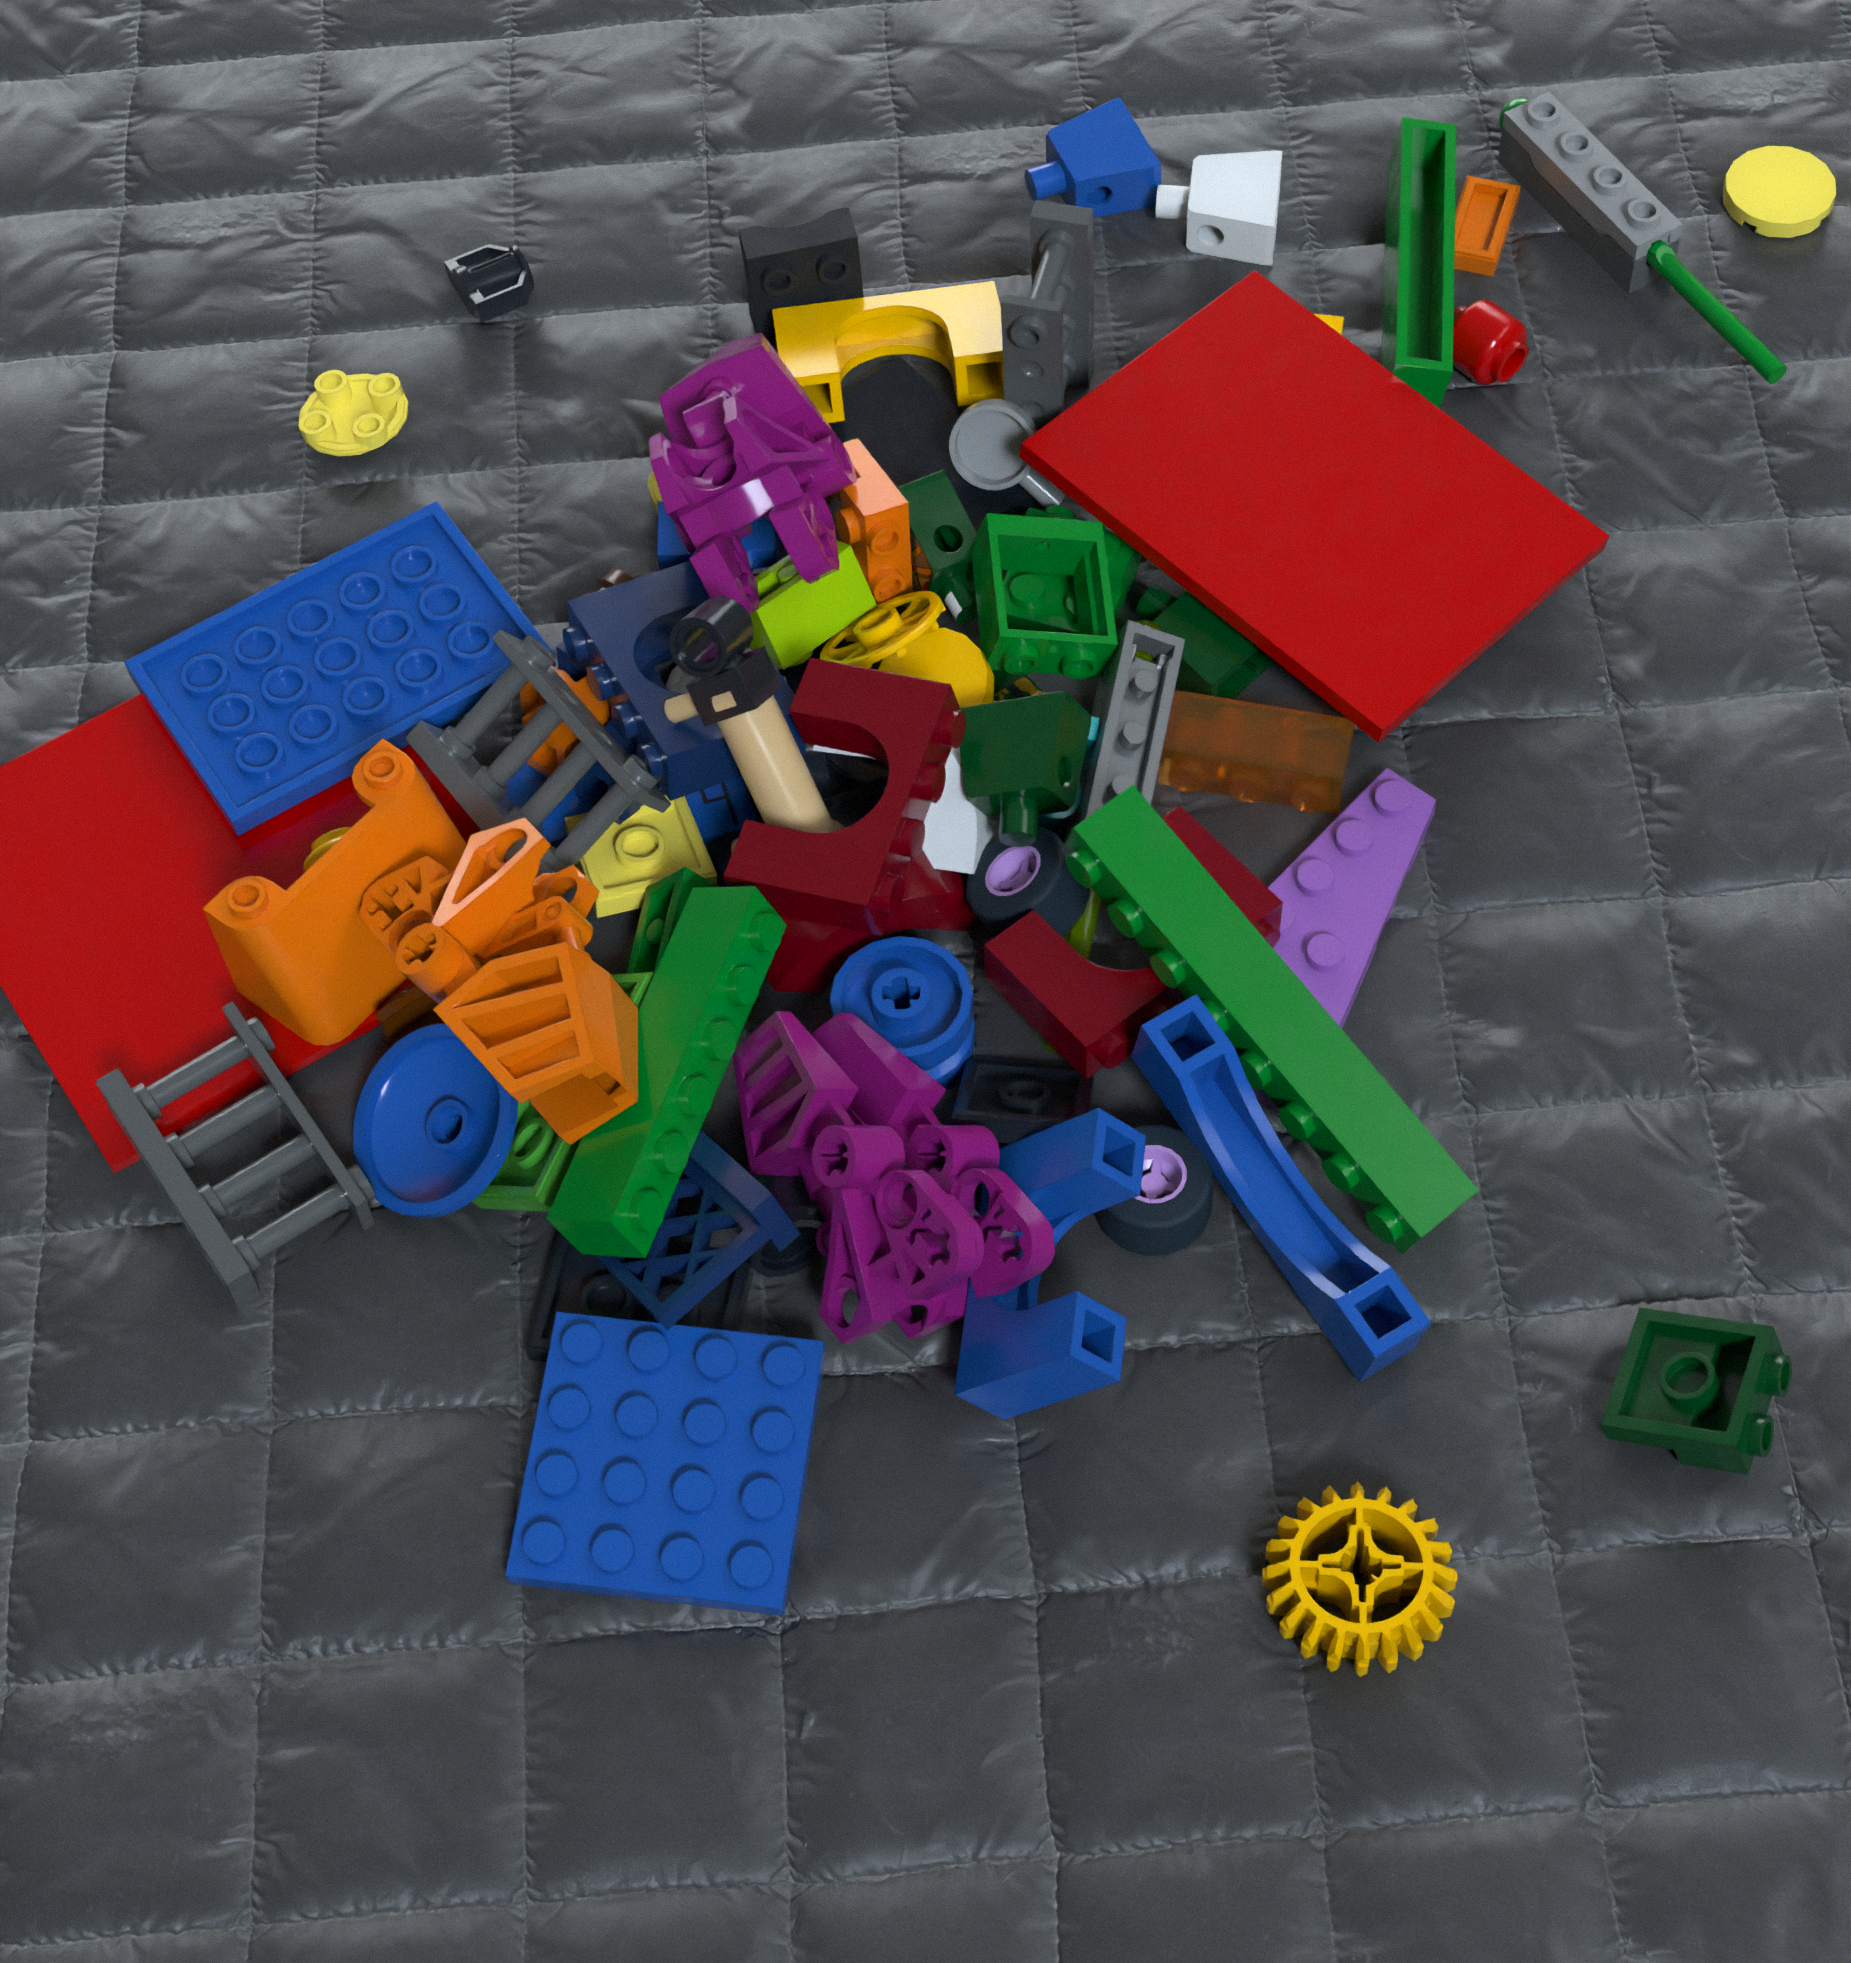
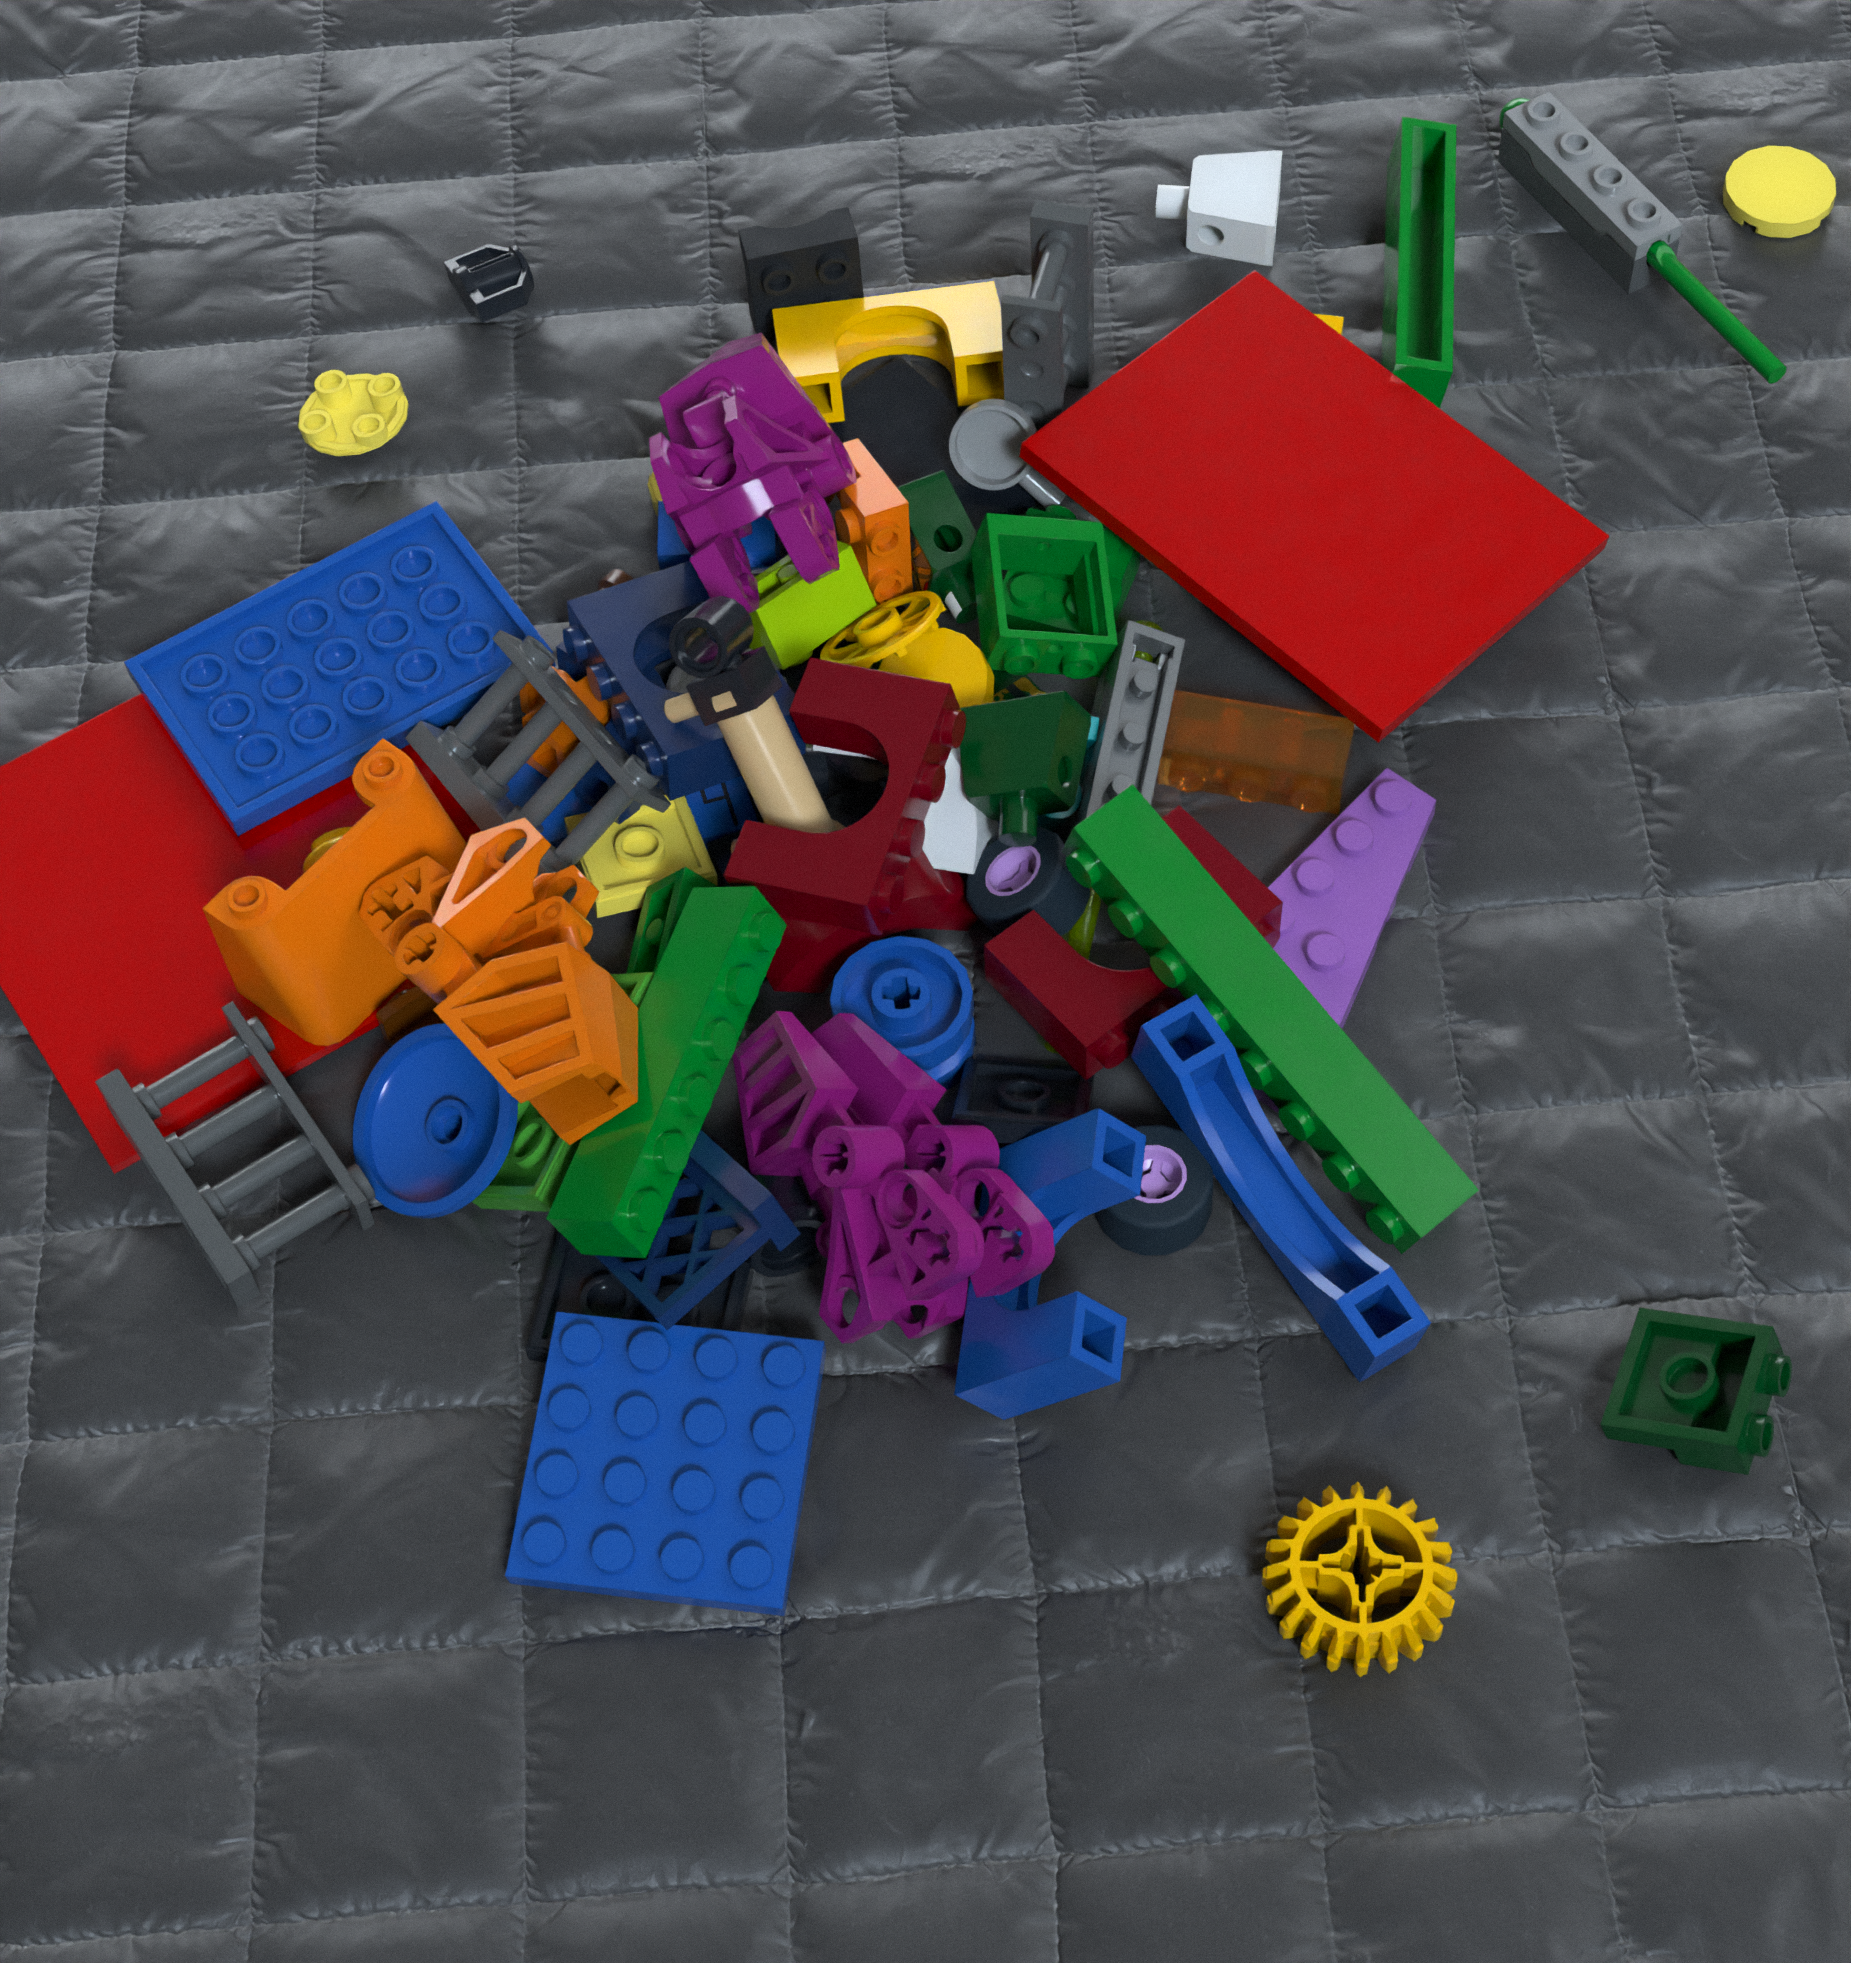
(1098, 163): blue torso -> none
(1214, 654): dark green torso -> none
(1483, 223): orange tile -> none
(1488, 342): red head -> none

